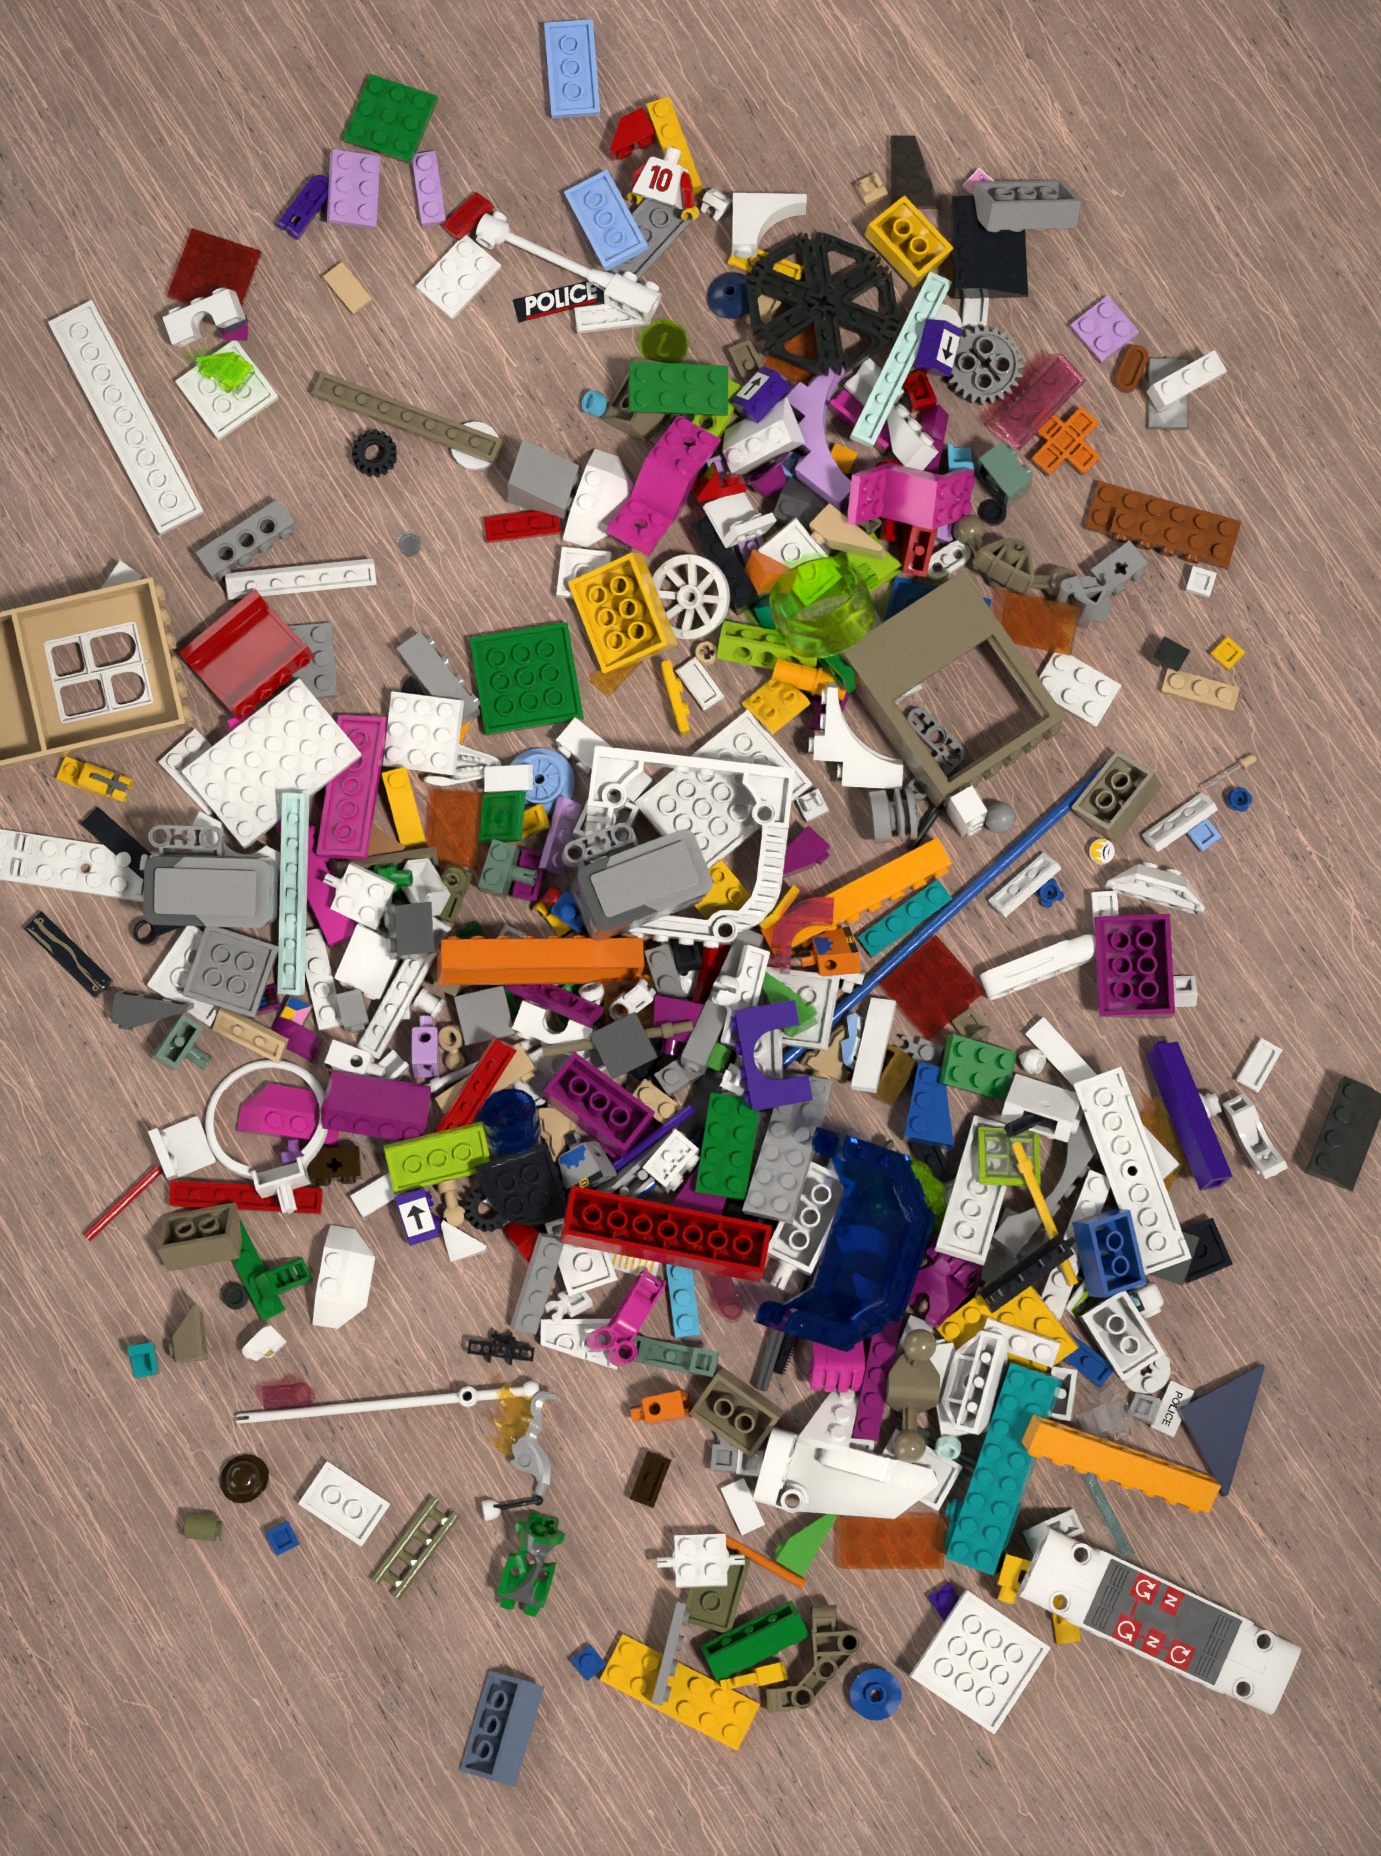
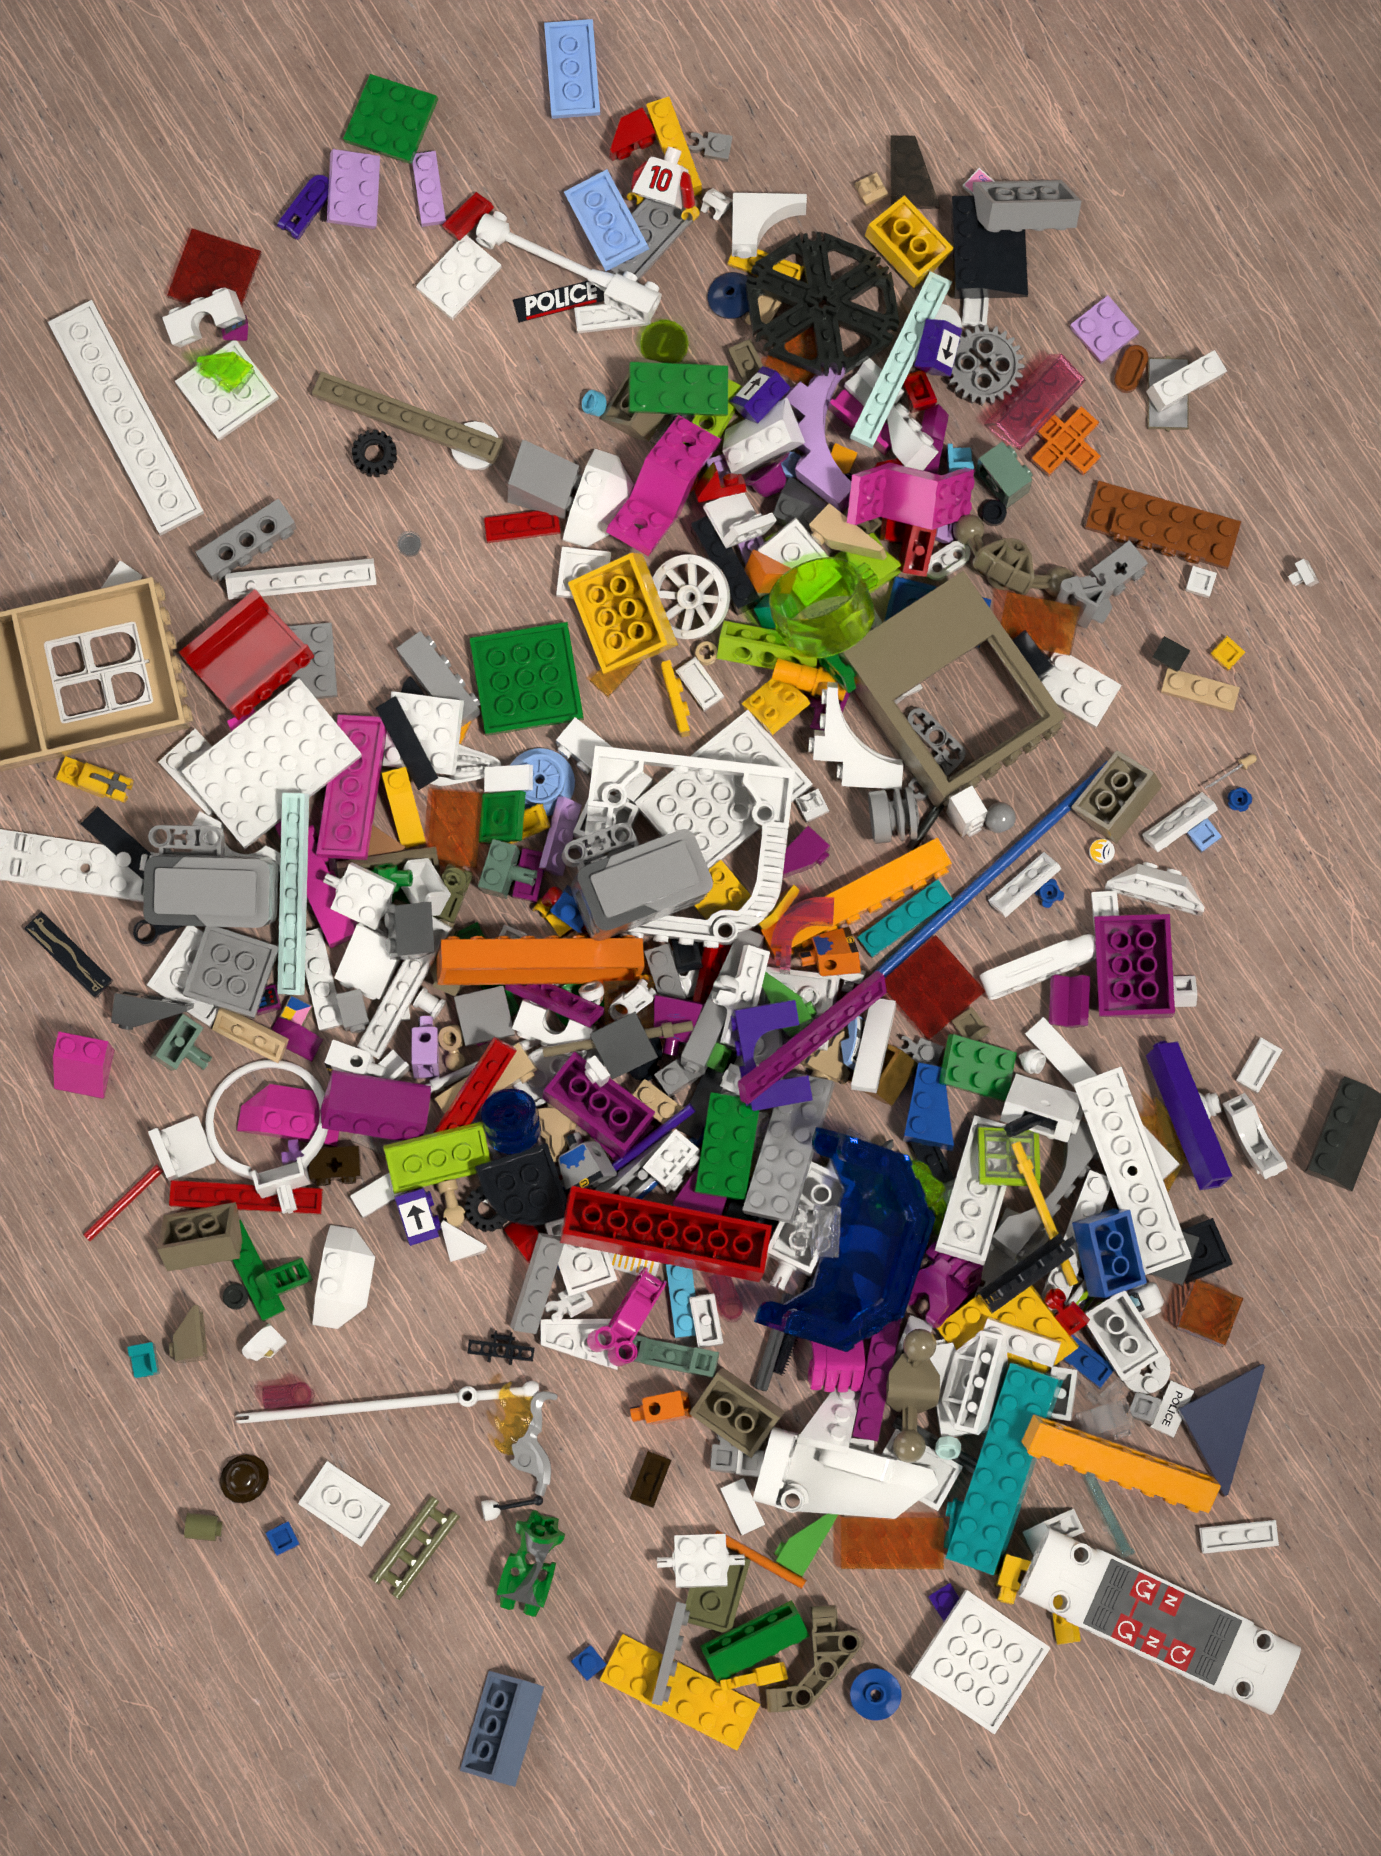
(82, 1064): none -> dark pink slope
(347, 288): tan tile -> none
(407, 743): none -> black sticker
(596, 1072): none -> white plate
(706, 1320): none -> white slope
(716, 146): none -> light grey plate
(811, 1037): none -> magenta plate
(824, 1231): none -> clear plate
(1034, 656): none -> black panel
(1069, 1001): none -> magenta panel
(1069, 1315): none -> red plate
(1209, 1313): none -> clear orange container
(1238, 1536): none -> white tile
(1304, 574): none -> white tile

